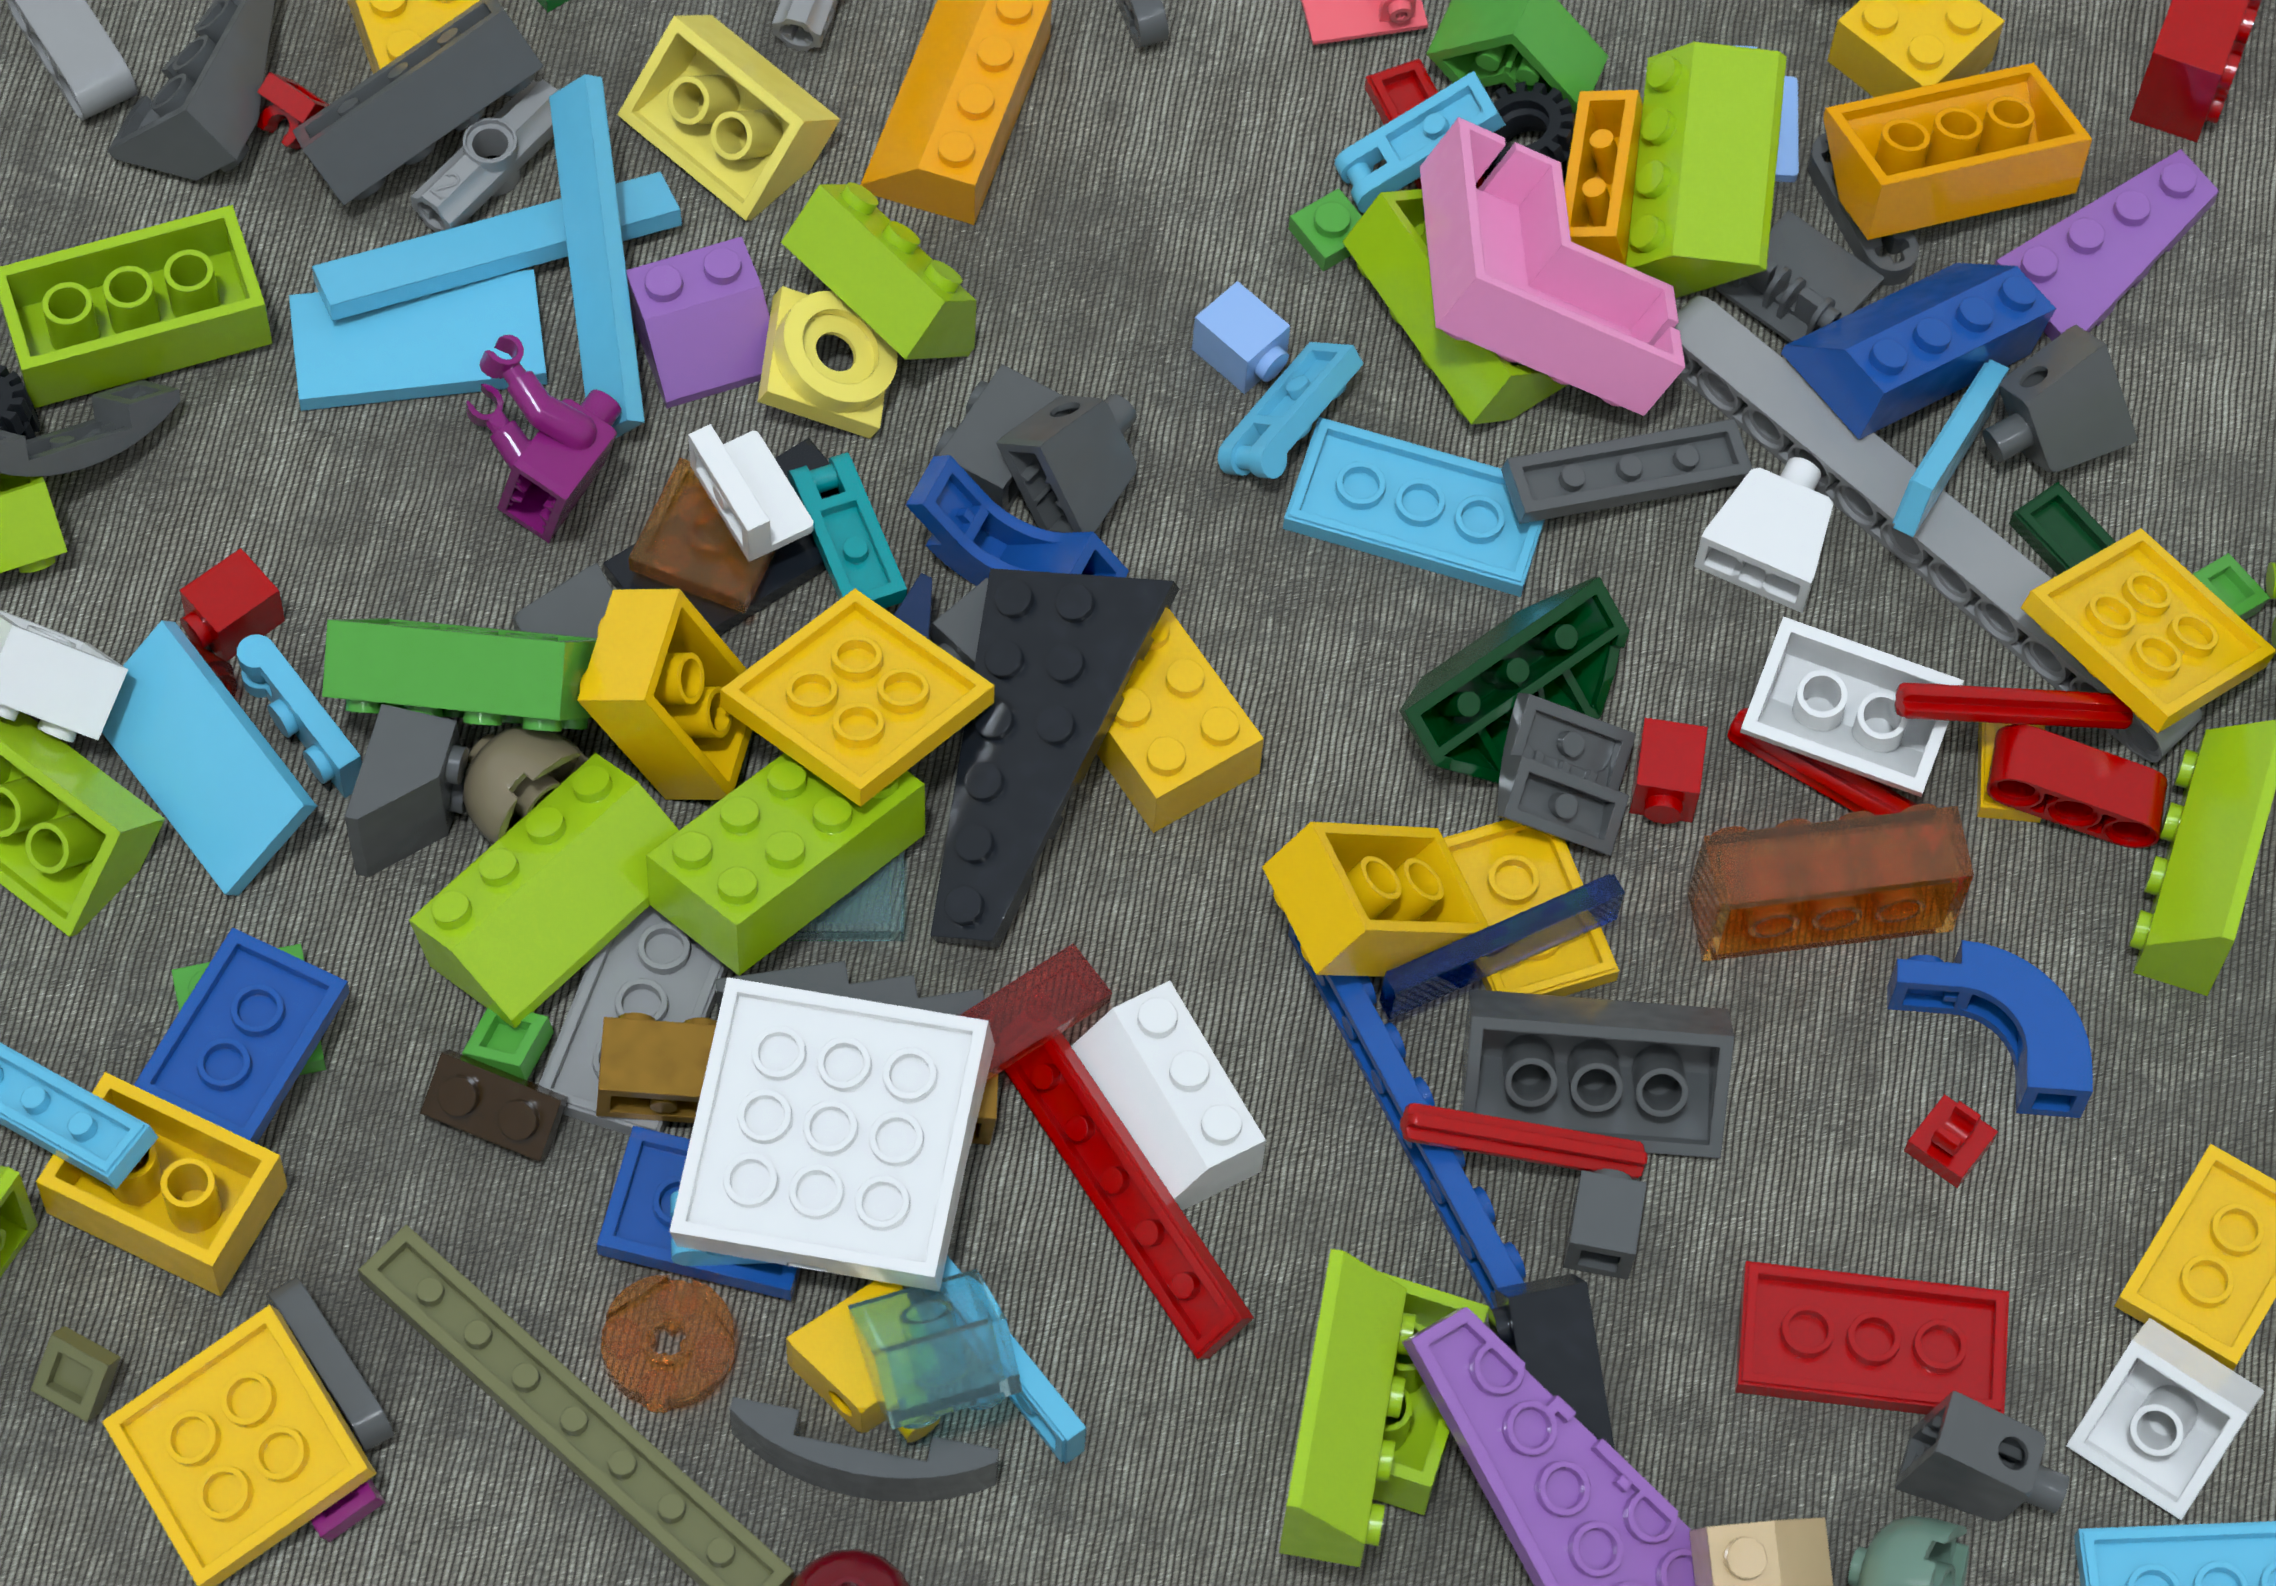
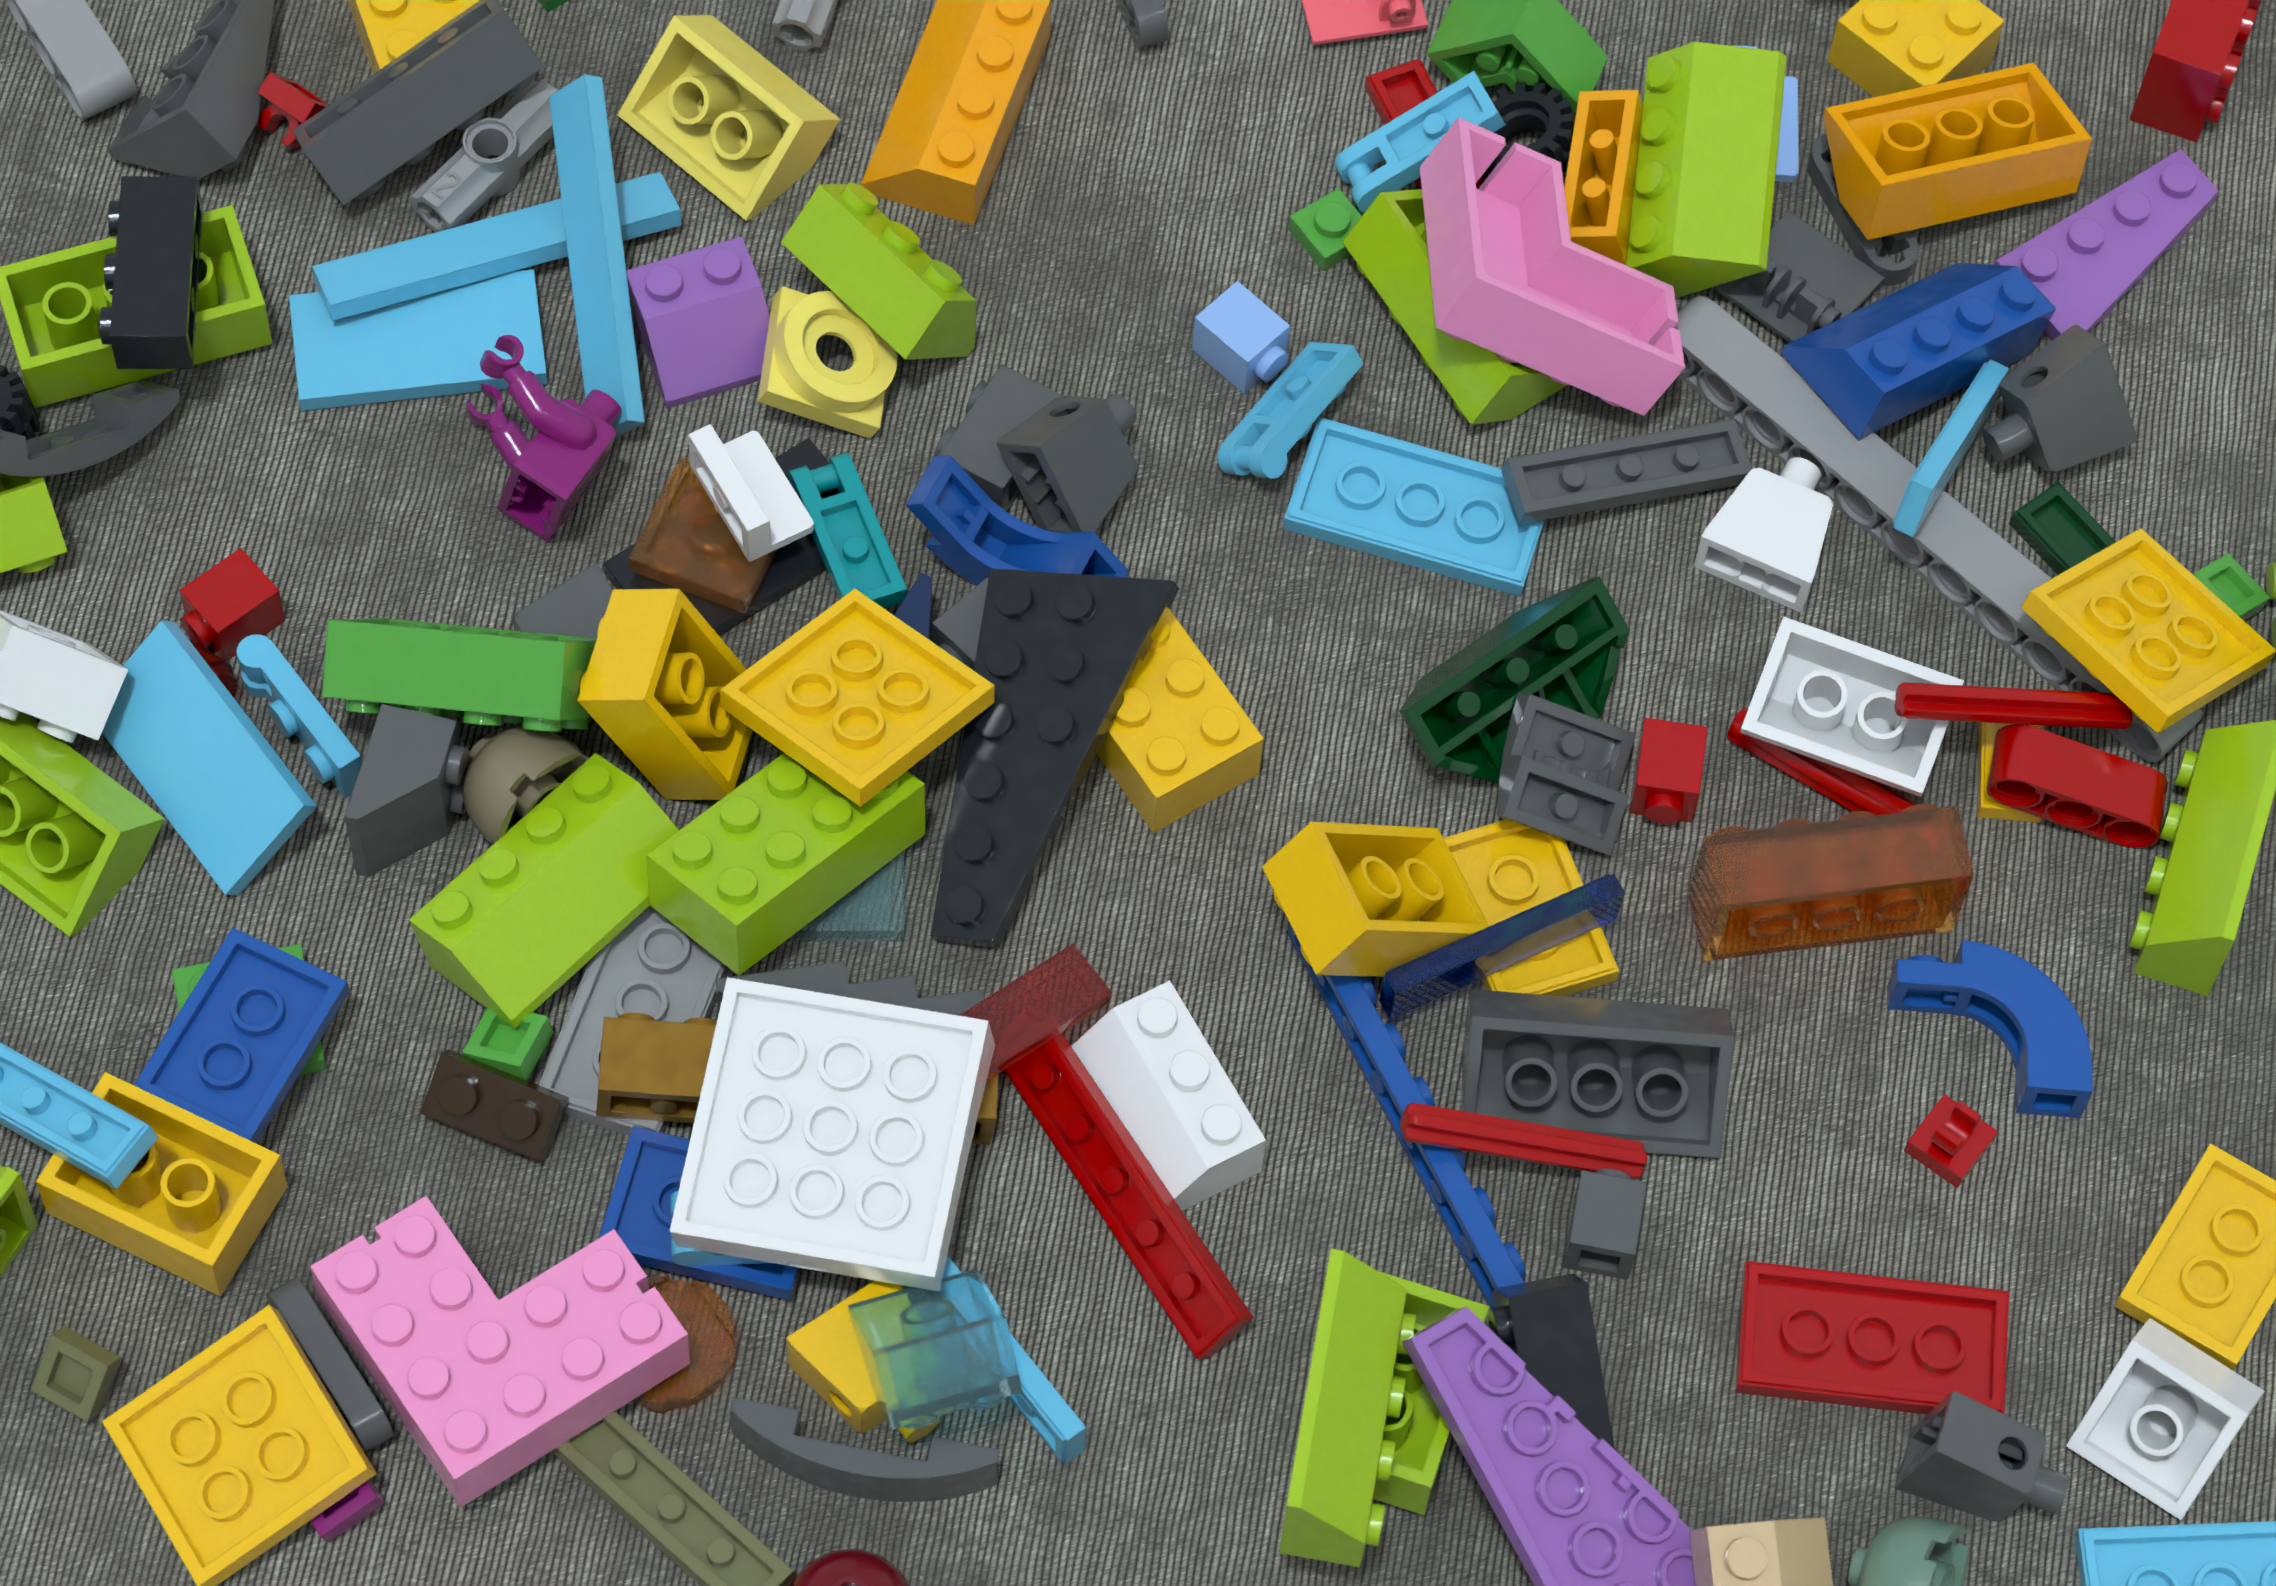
(153, 272): none -> black brick
(489, 1377): none -> bright pink piece

